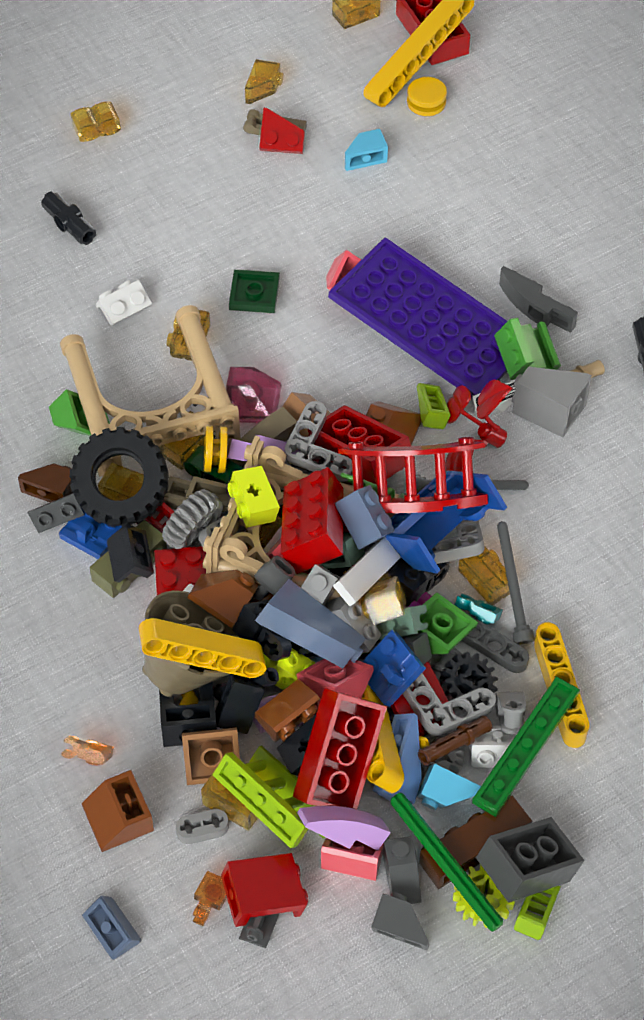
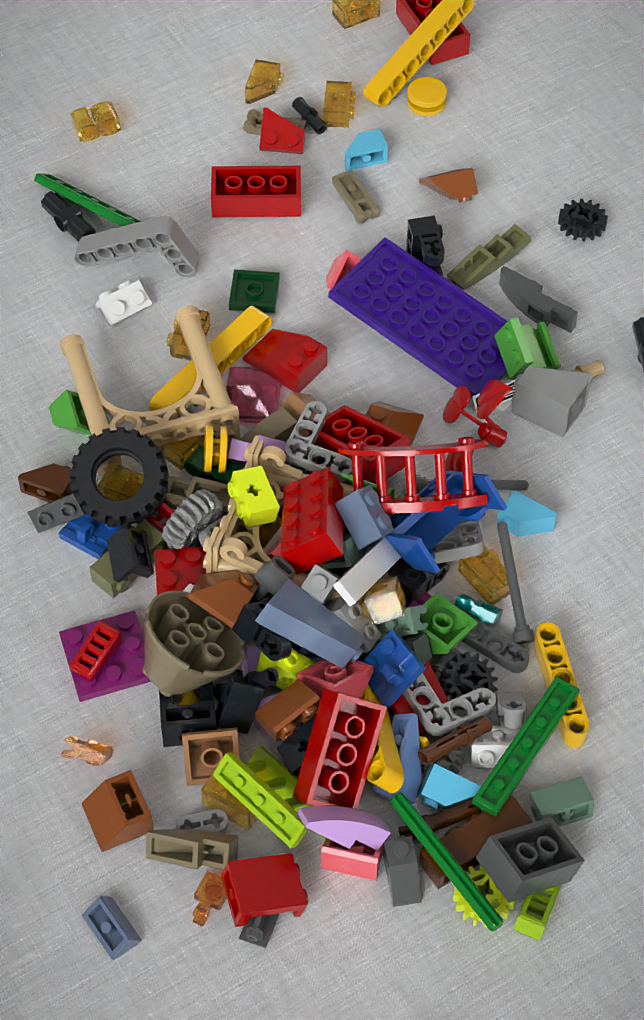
(85, 199): none -> green tile
(105, 637): none -> red slope
(123, 667): none -> magenta plate
(138, 238): none -> light grey beam
(191, 847): none -> dark tan slope
(201, 648): yellow beam -> none
(226, 351): none -> yellow beam
(256, 191): none -> red brick
(288, 358): none -> red slope
(310, 115): none -> black pin
(338, 103): none -> clear yellow brick
(355, 196): none -> dark tan plate
(398, 921): dark grey slope -> none
(425, 242): none -> black brick
(433, 409): lime slope -> none
(444, 818): none -> reddish brown pin
(454, 184): none -> dark orange slope
(487, 259): none -> olive slope
(527, 516): none -> medium azure slope
(563, 802): none -> sand green hinge
(580, 220): none -> black gear

